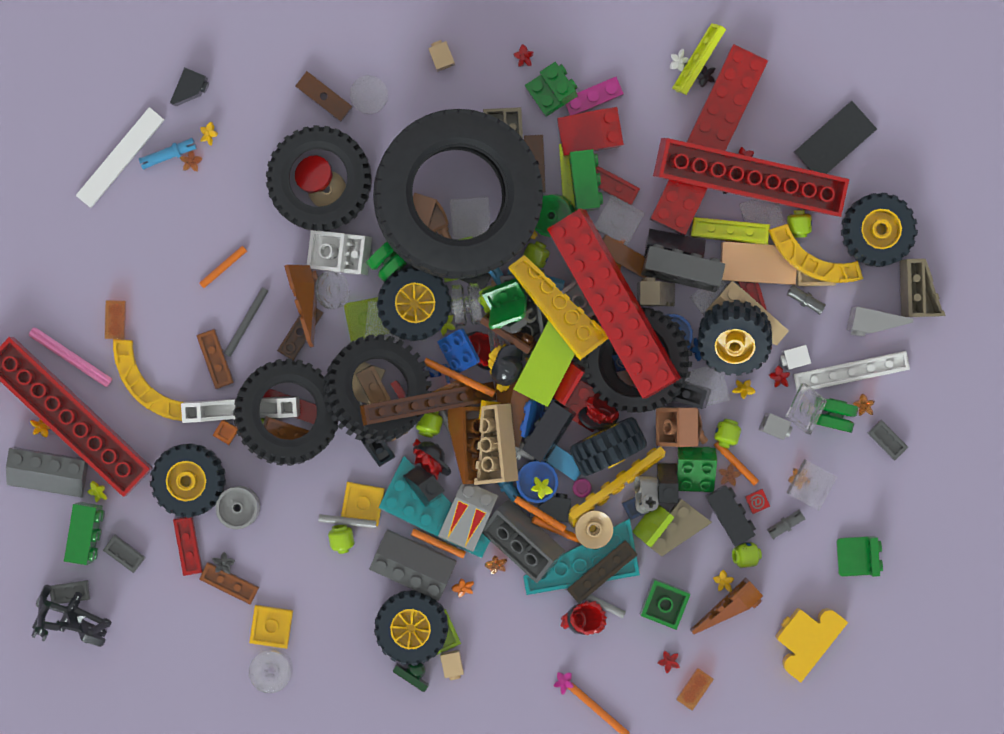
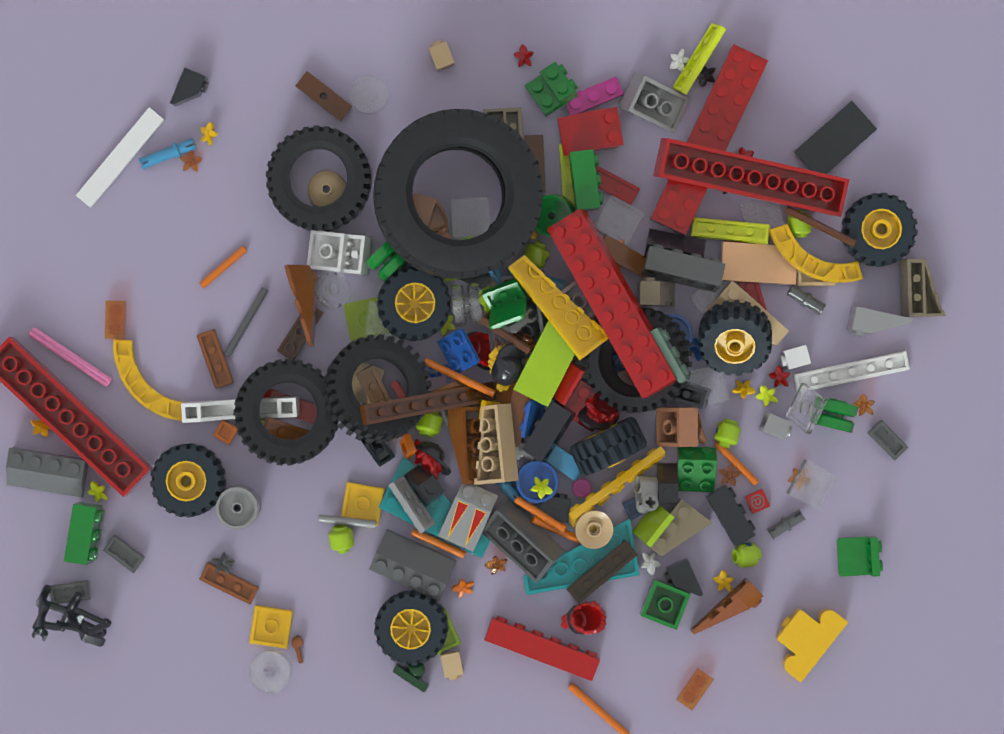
(187, 546): red tile -> none
(296, 643): none -> dark orange hand
(313, 174): red tile -> none
(407, 446): none -> orange tile
(411, 504): none -> light grey plate
(541, 648): none -> red brick
(564, 682): dark pink plant -> none
(607, 606): light grey bar -> none
(650, 564): none -> white plant
(654, 102): none -> light grey slope
(669, 661): red plant -> none
(671, 354): none -> sand green plate
(683, 577): none -> black slope
(767, 395): none -> neon yellow plant
(820, 226): none -> reddish brown bar

